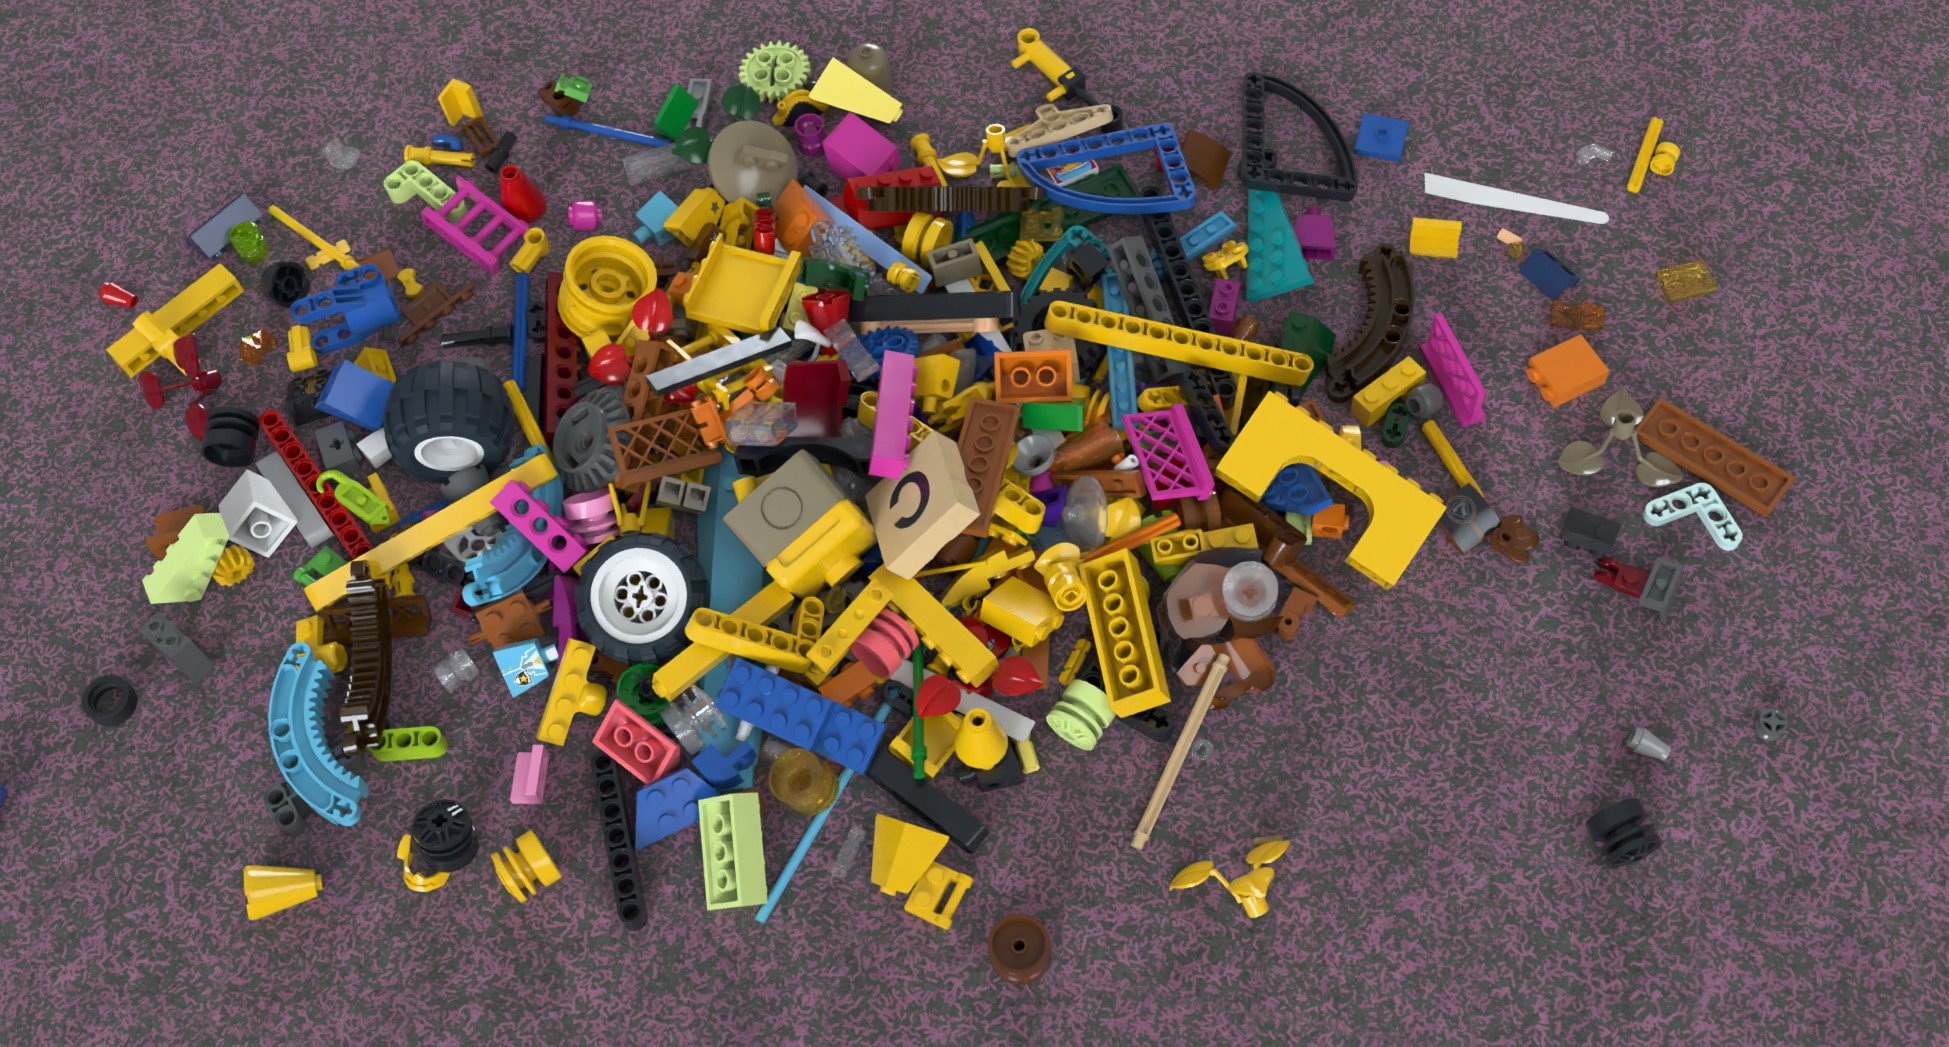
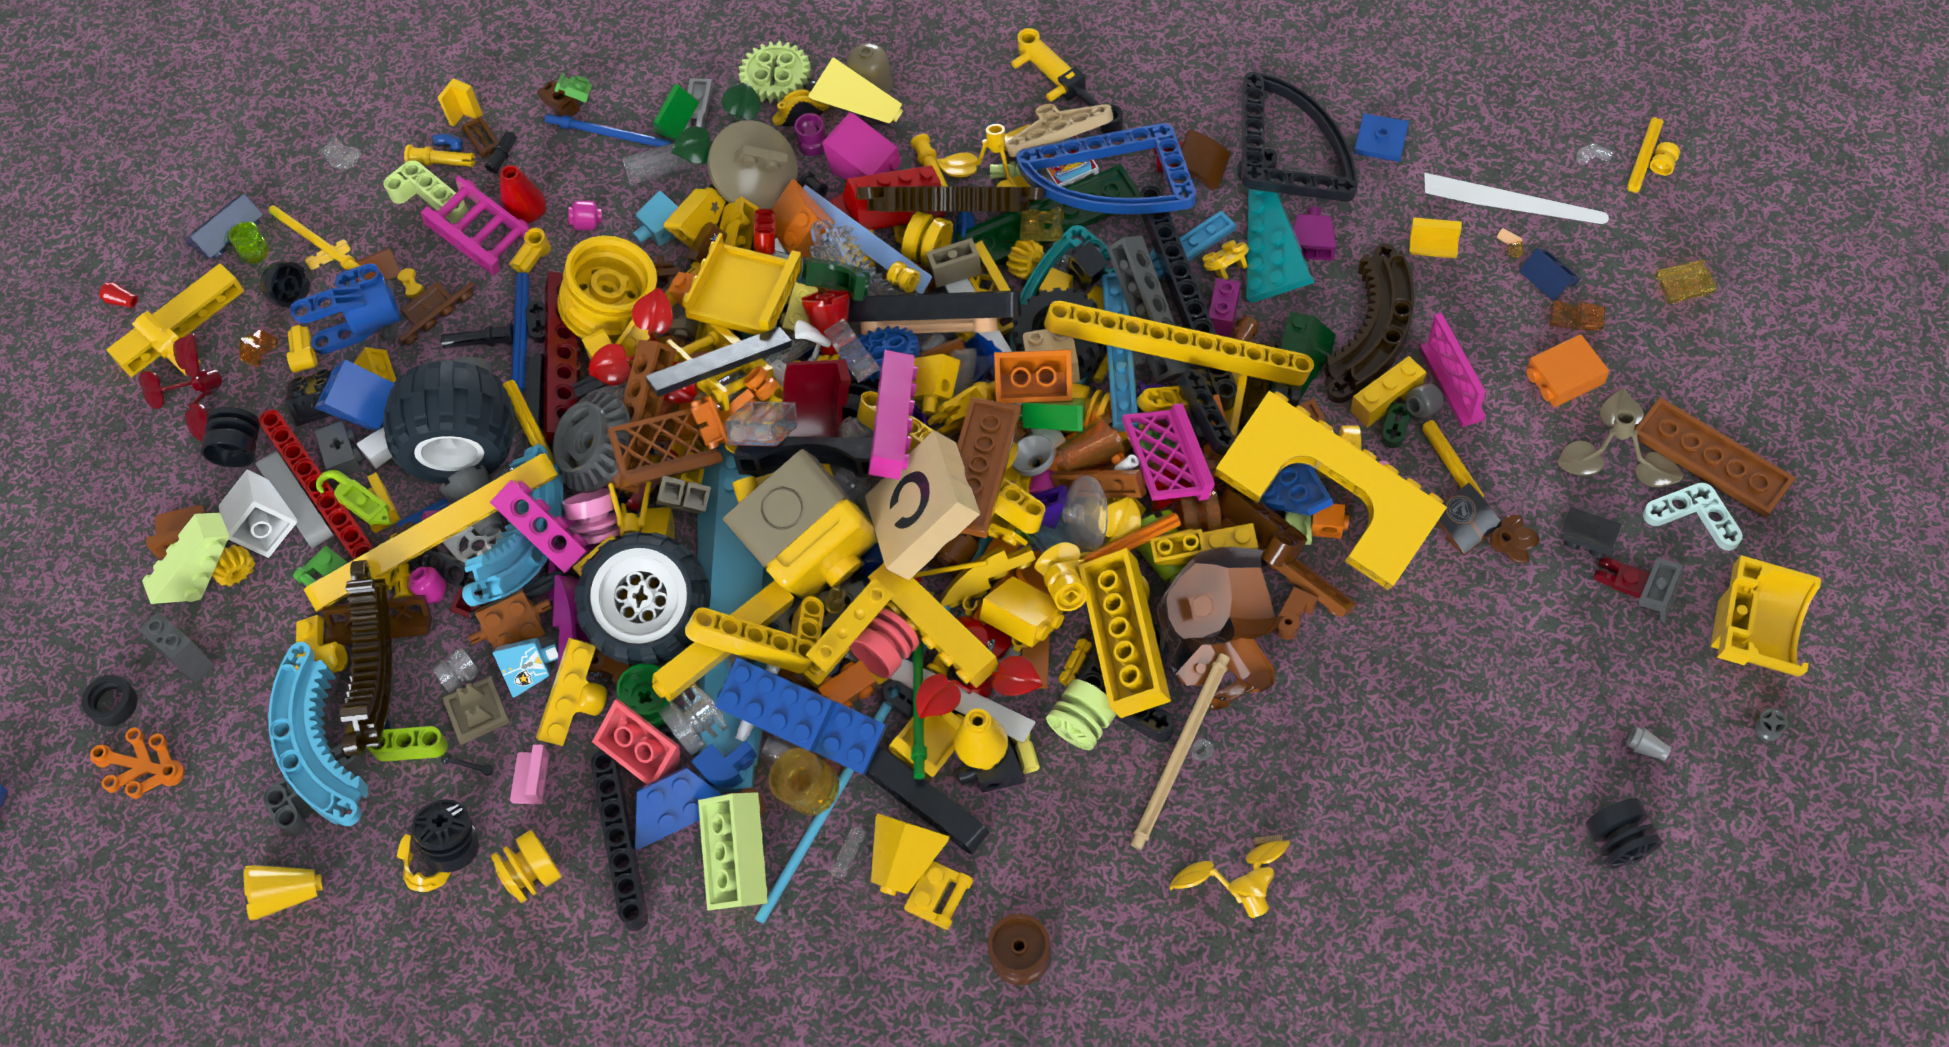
(139, 766): none -> orange plant
(429, 583): none -> dark pink head
(476, 710): none -> dark tan plate
(486, 769): none -> black hinge
(646, 687): black plate -> none
(764, 199): clear green hand -> none
(1247, 576): clear wheel -> none
(1763, 615): none -> yellow piece

